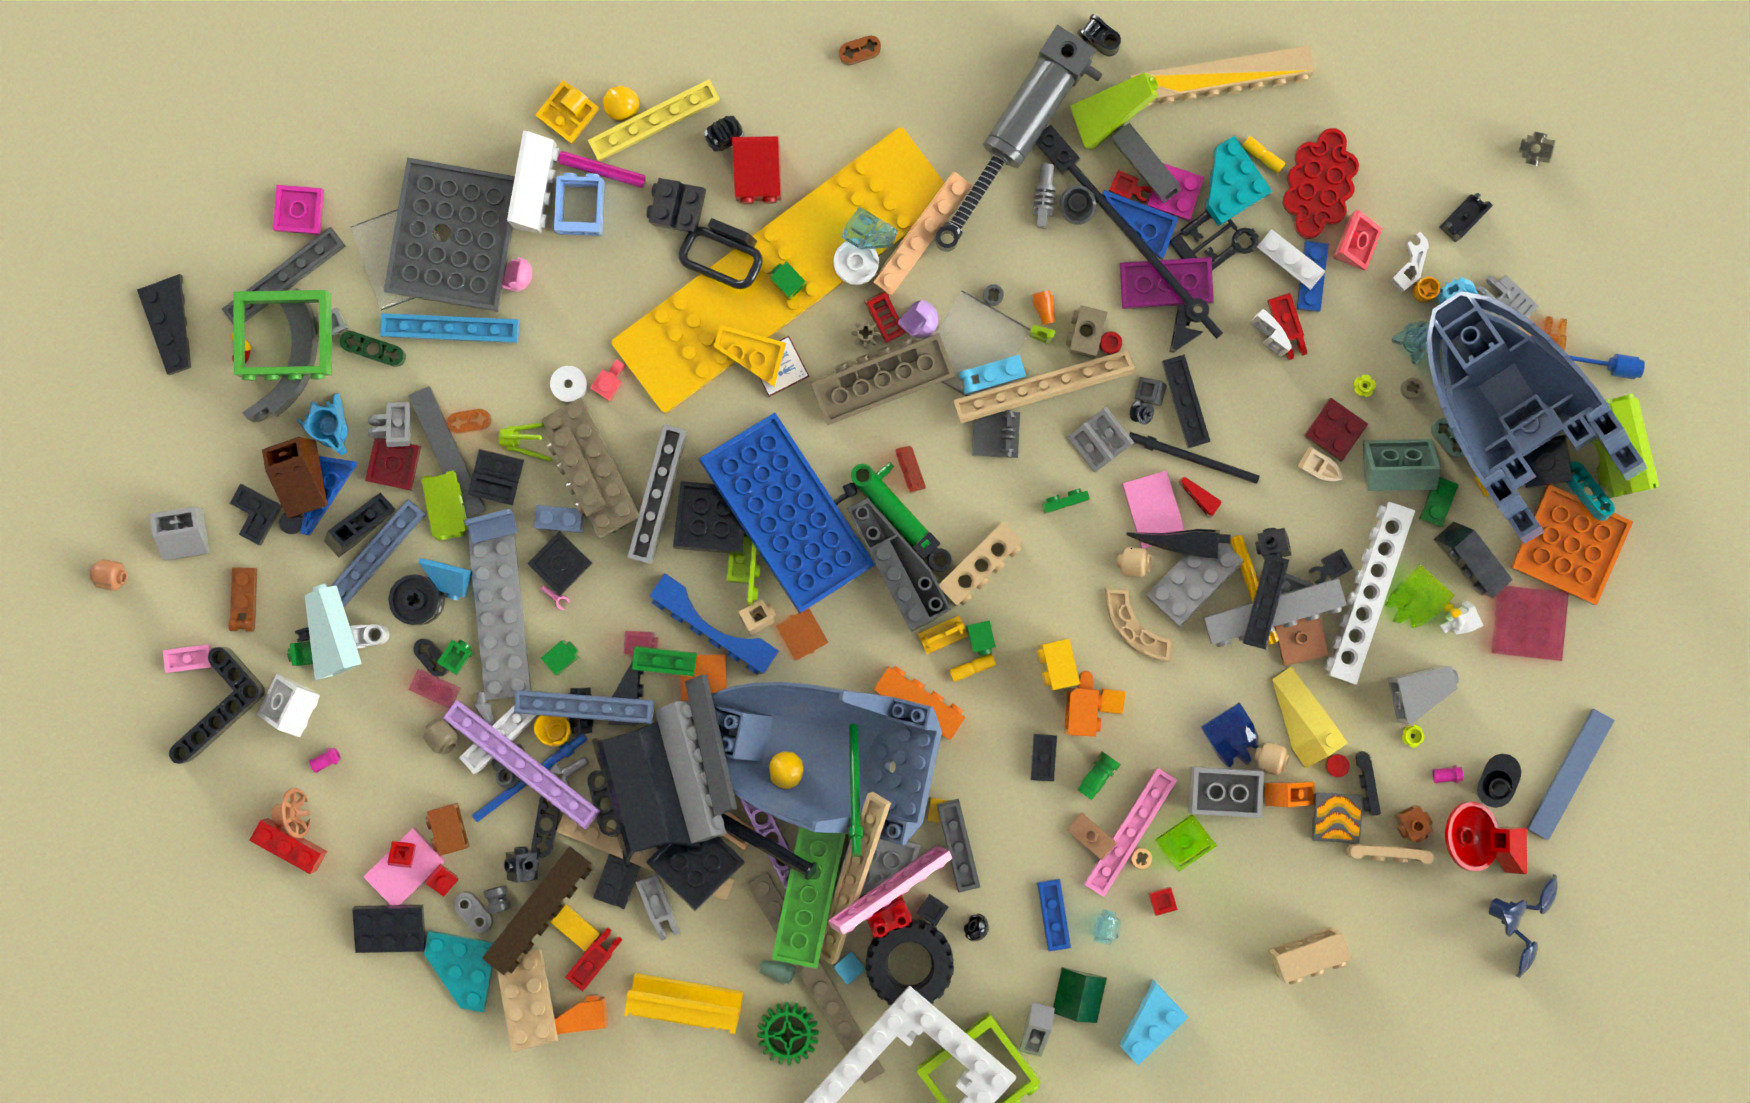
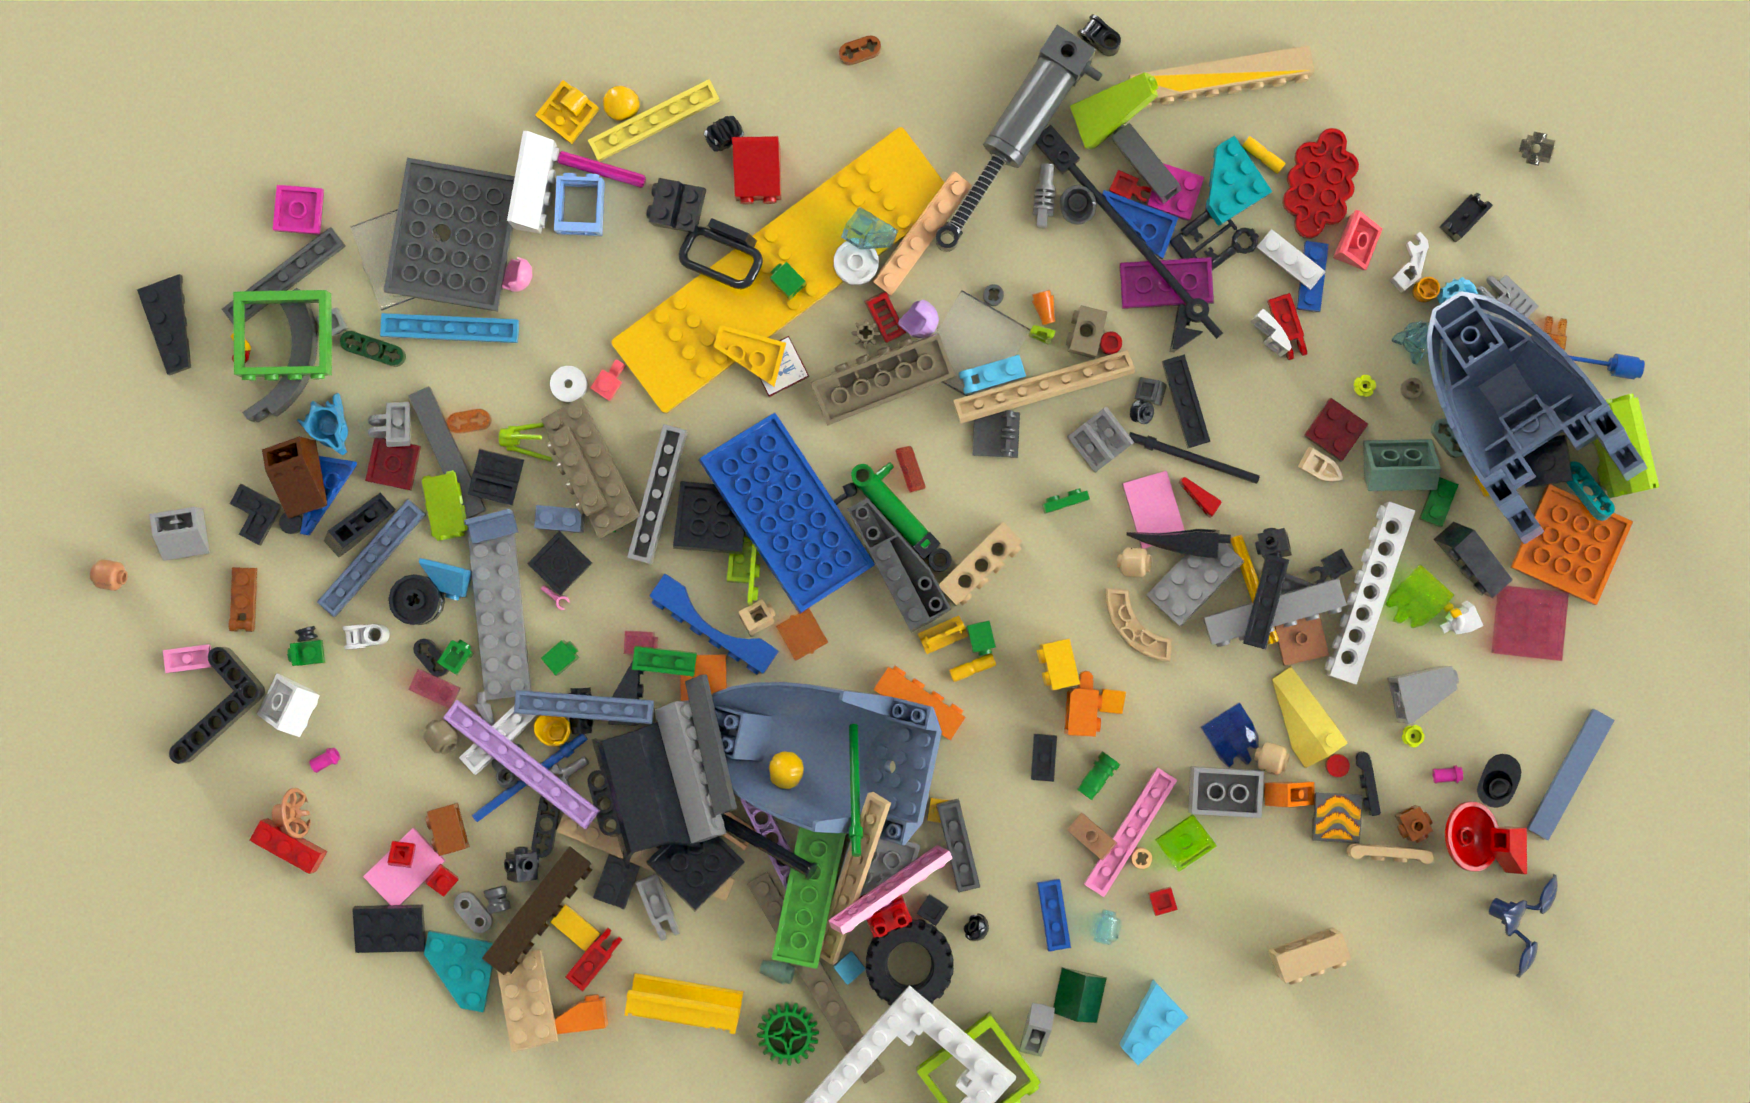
(329, 633): light aqua slope -> none

